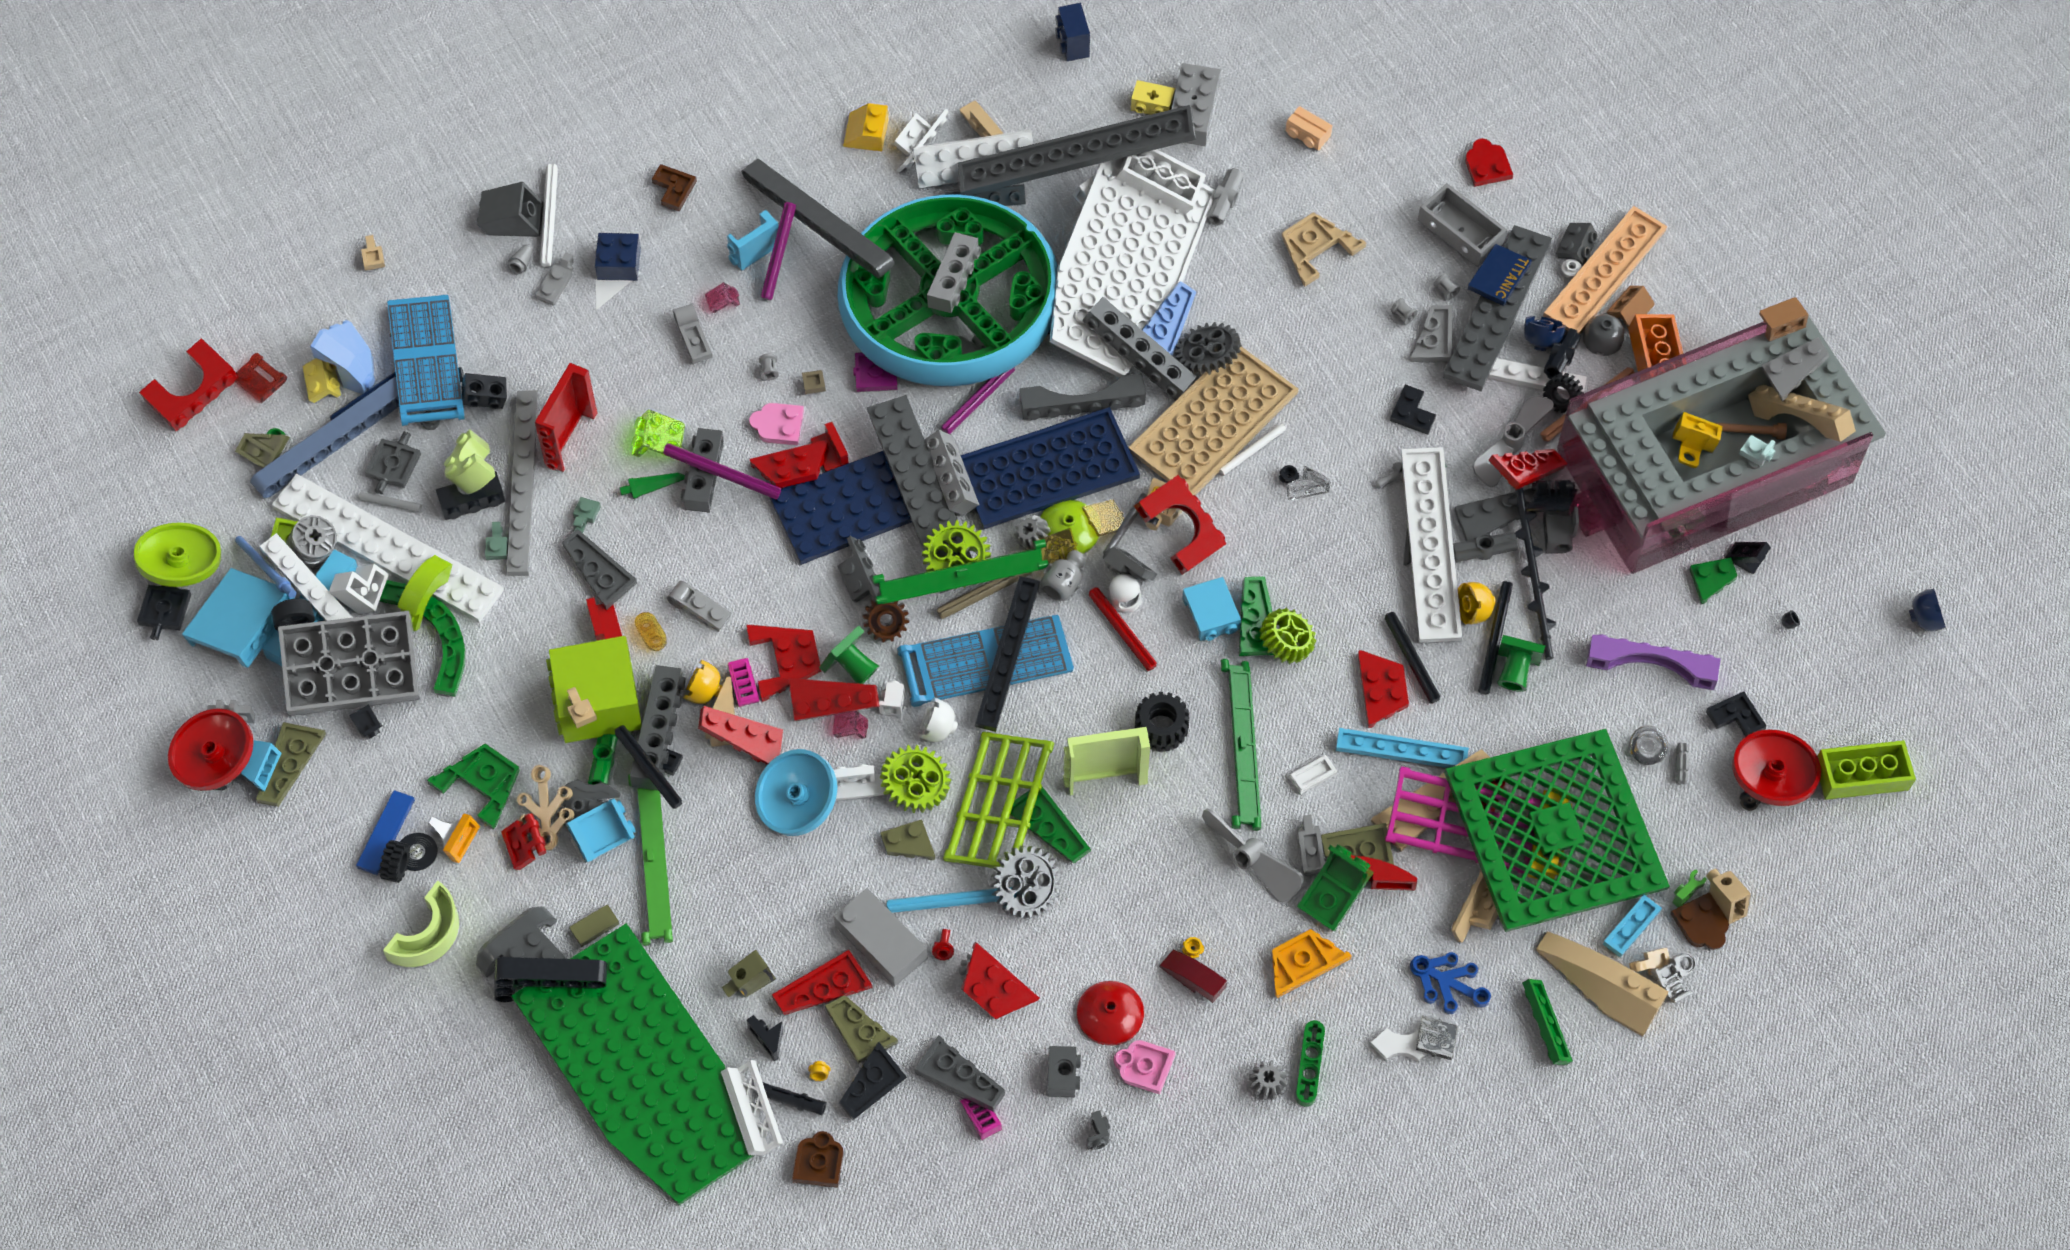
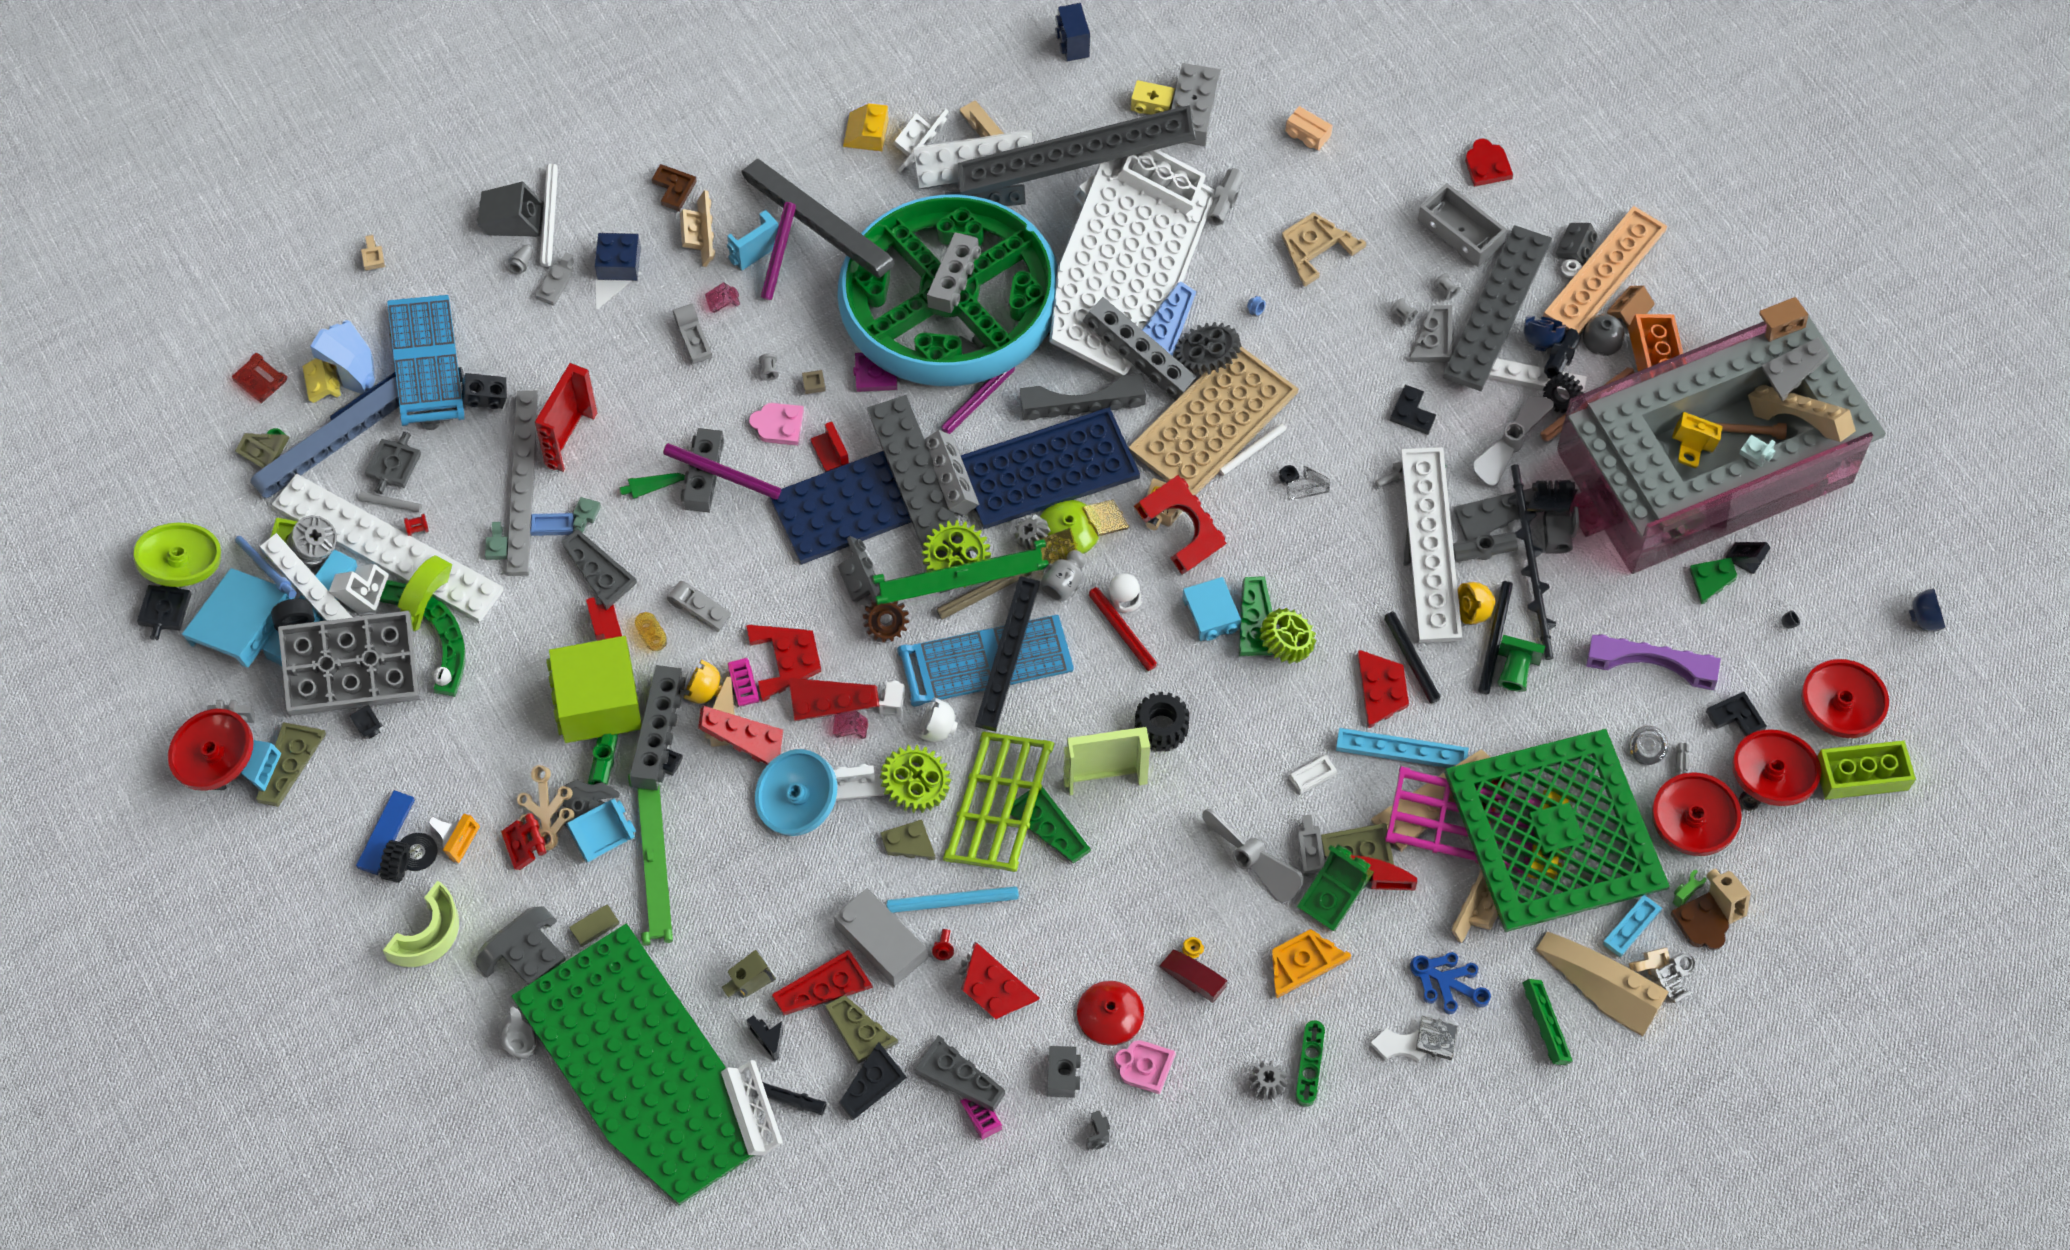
(180, 409): red arch -> none
(419, 520): none -> red bush
(445, 677): none -> white hinge
(457, 504): black arch -> none
(467, 465): yellowish green brick -> none
(485, 772): green wing -> none
(516, 1035): none -> light grey hair
(546, 973): black beam -> none
(552, 524): none -> medium blue tile
(580, 711): tan plate -> none
(648, 767): black axle -> none
(655, 431): clear neon green bracket -> none
(696, 229): none -> tan bracket
(792, 465): red wing -> none
(818, 1161): reddish brown plate -> none
(819, 1071): yellow plate -> none
(851, 658): green plant -> none
(1039, 894): gear -> none
(1123, 562): dark grey plate -> none
(1125, 525): flat silver bar -> none
(1244, 745): piece -> none
(1256, 305): none -> medium blue plate
(1499, 274): dark blue tile -> none
(1527, 467): red wing -> none
(1696, 814): none -> red dish
(1845, 698): none -> red dish

